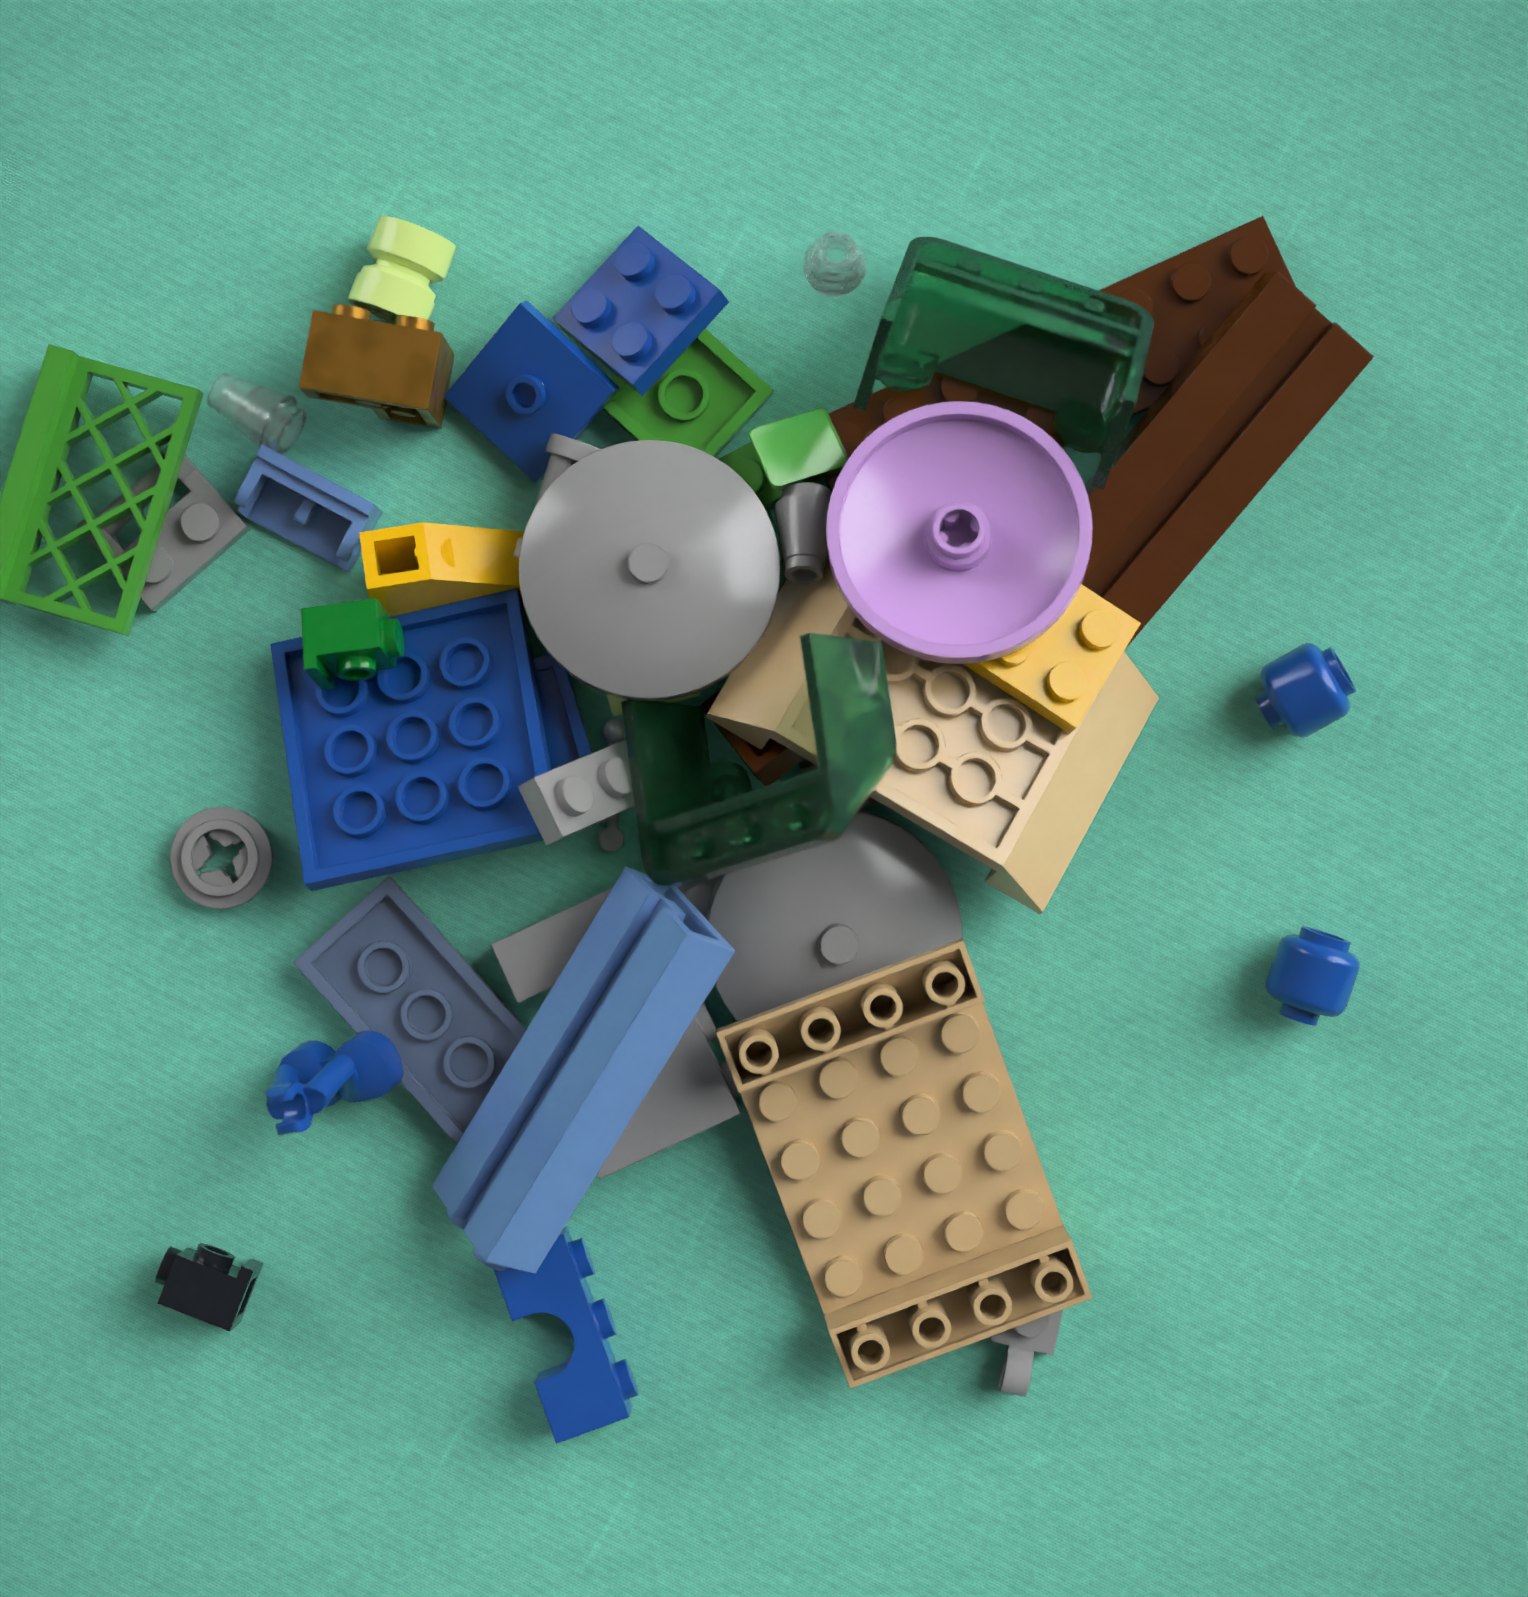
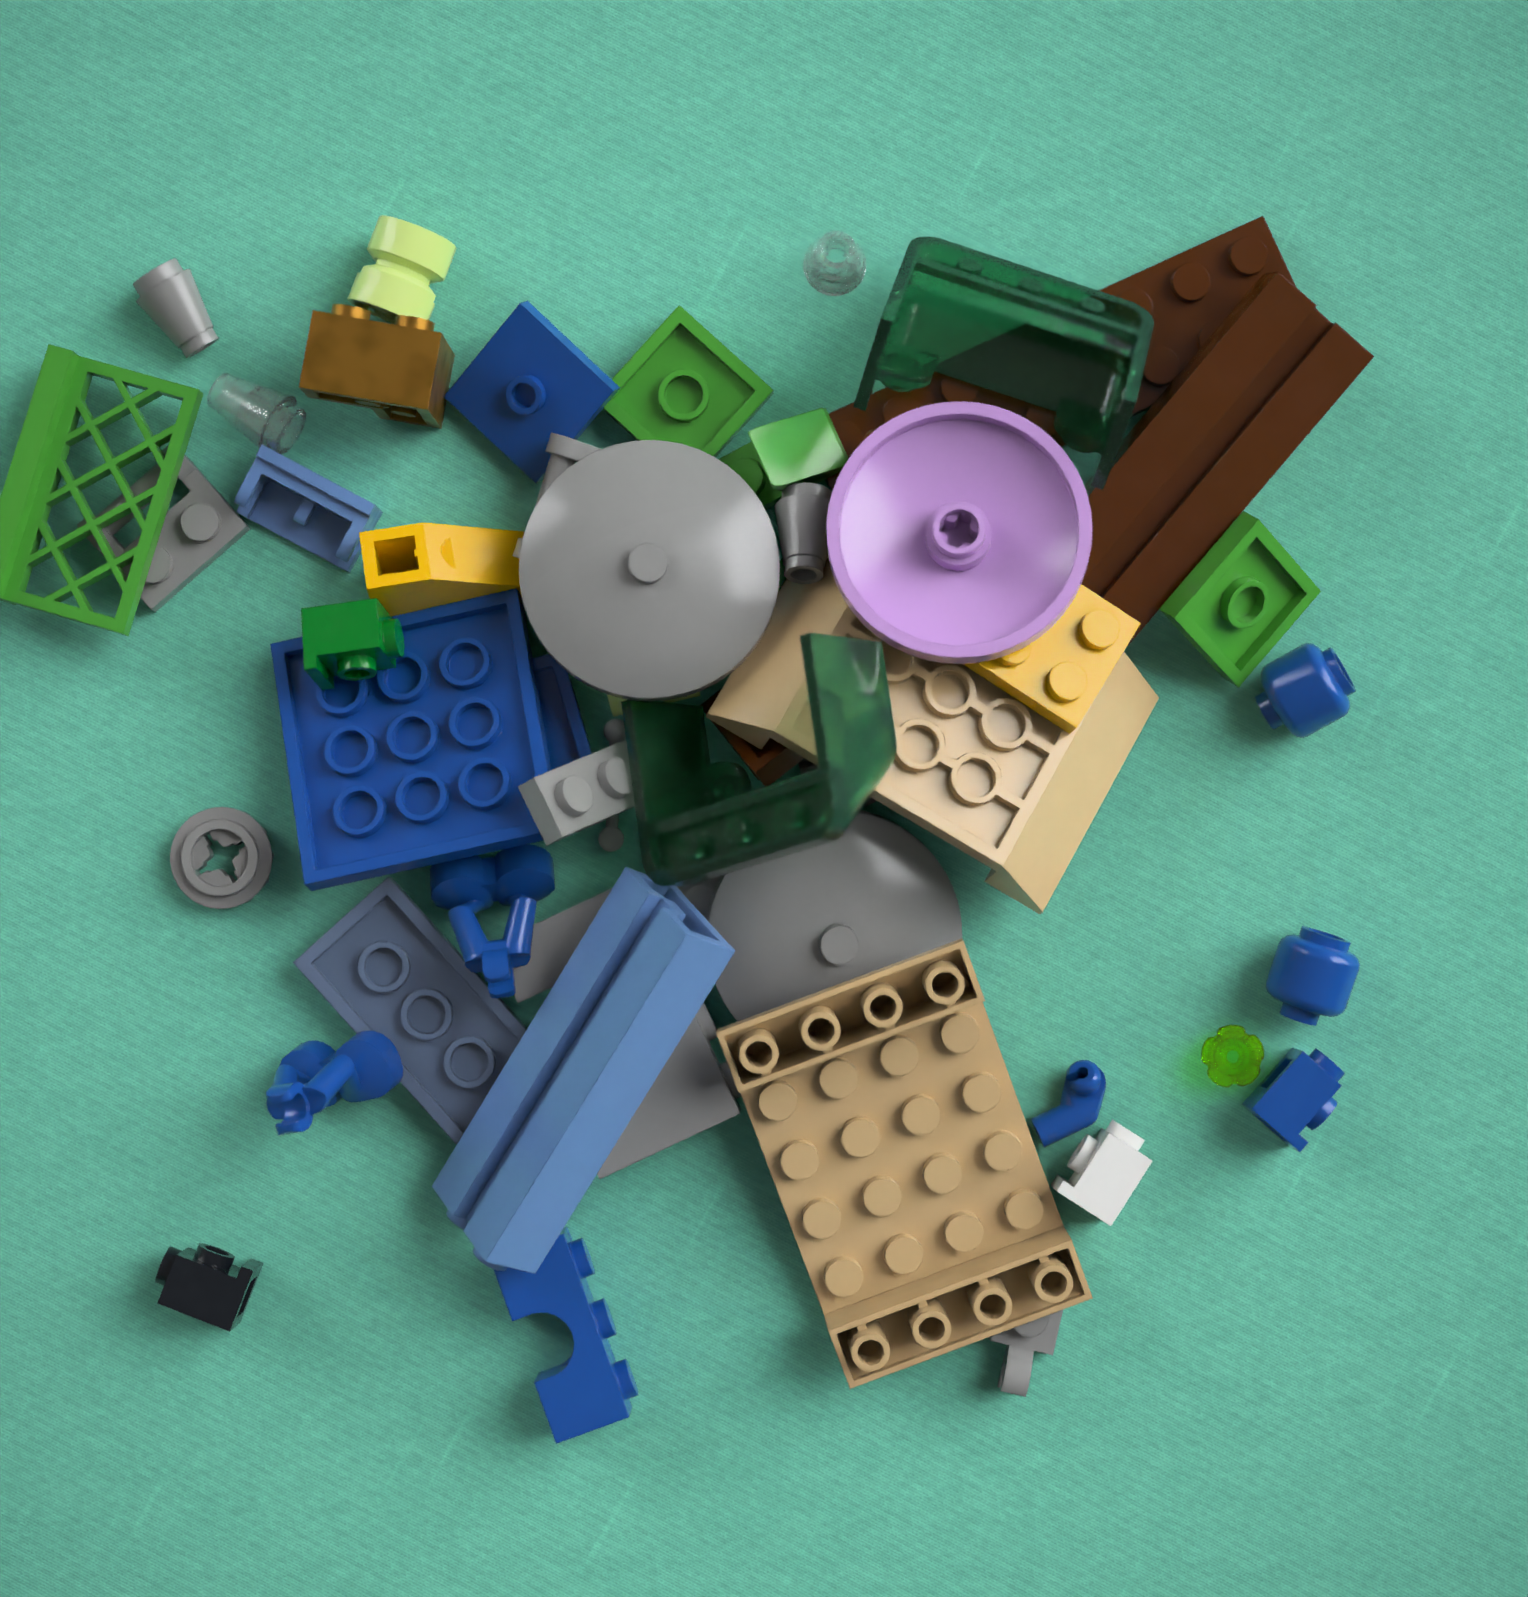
(176, 306): none -> light grey cone
(471, 885): none -> blue piece
(640, 310): blue plate -> none
(1078, 1104): none -> blue arm
(1104, 1172): none -> white brick
(1240, 599): none -> bright green plate
(1249, 1052): none -> clear neon green plate
(1296, 1095): none -> blue brick

